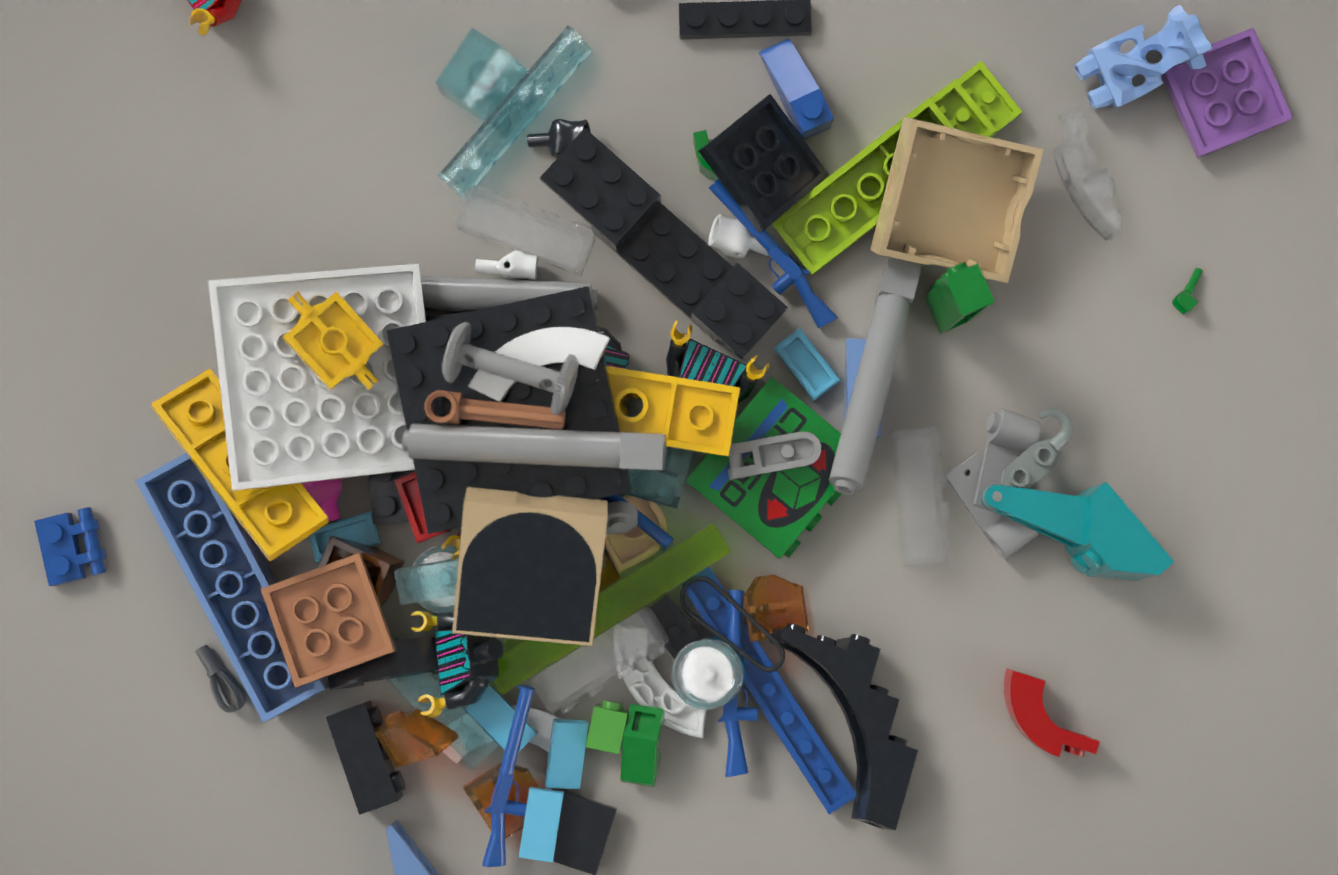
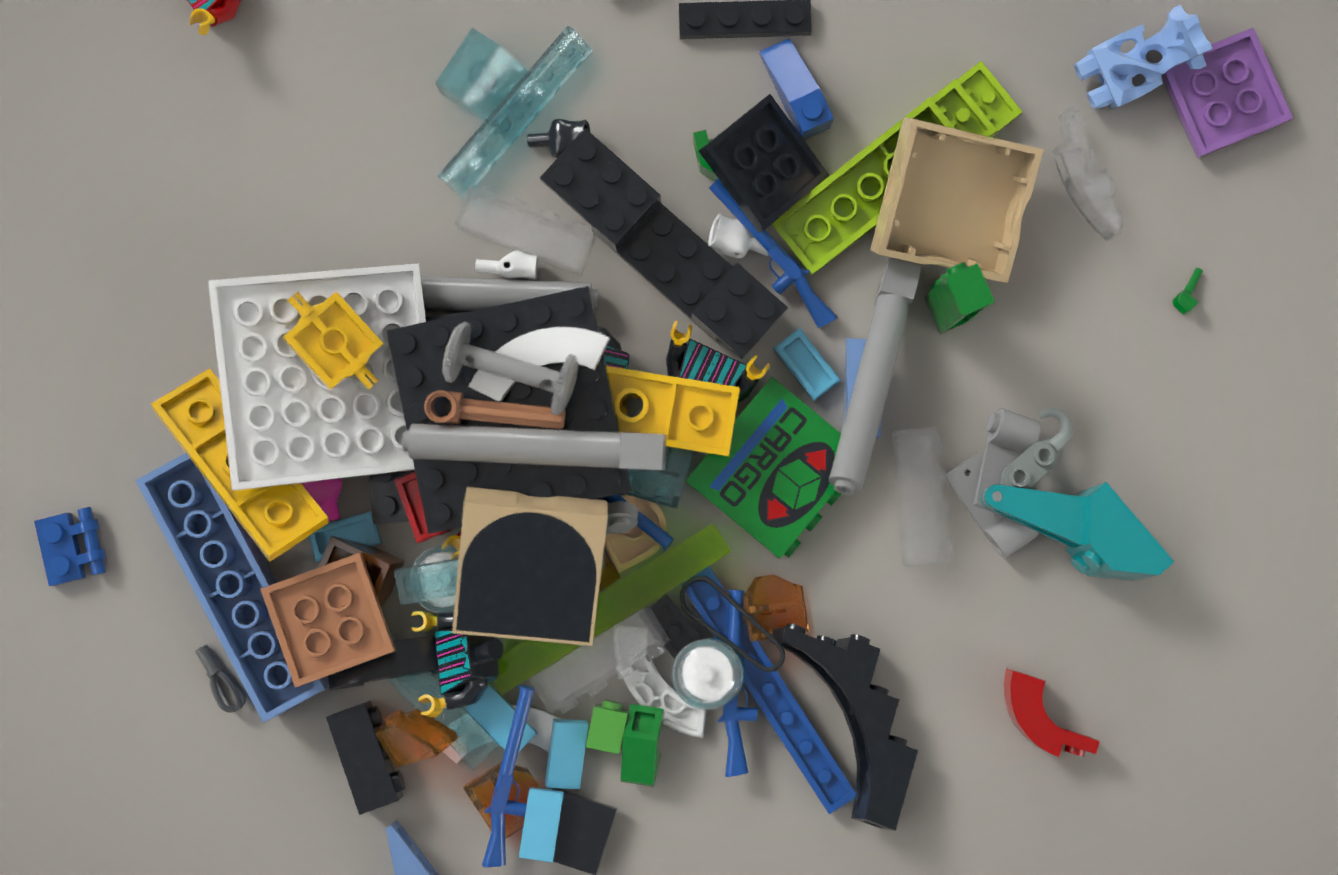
(774, 454): light grey plate -> none

